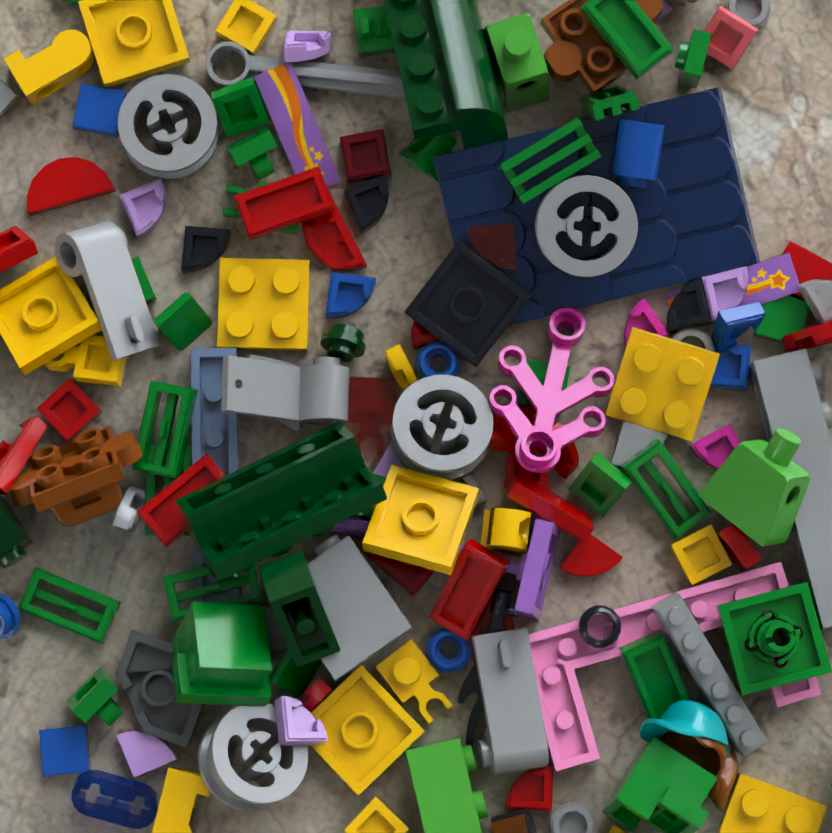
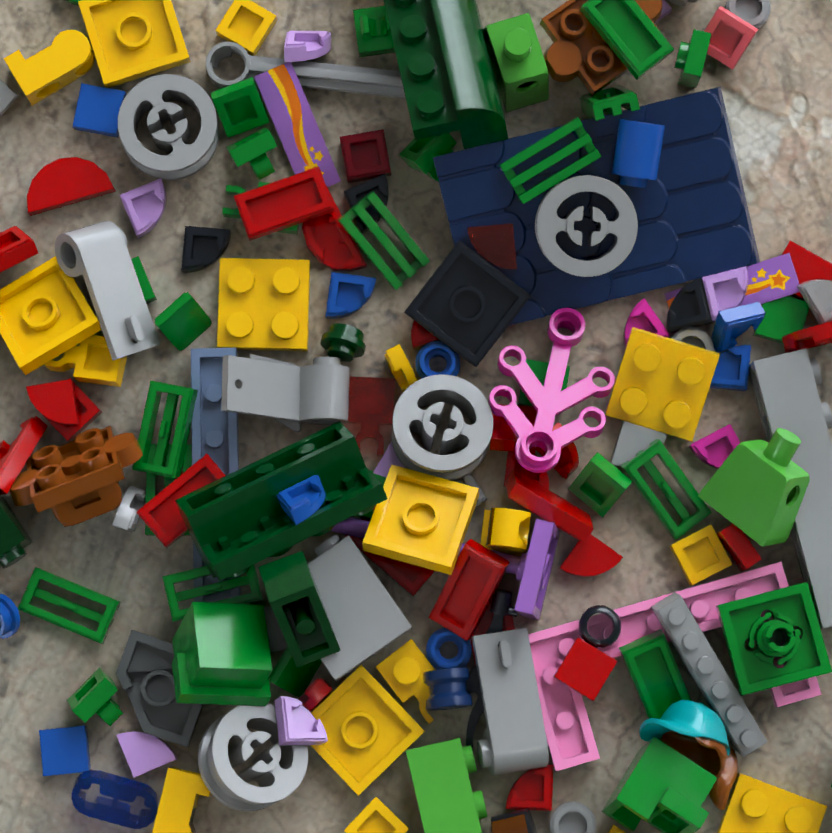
(56, 401): none -> red tile
(302, 499): none -> blue tile
(407, 269): none -> green tile
(447, 689): none -> dark blue wheel
(585, 669): none -> red tile

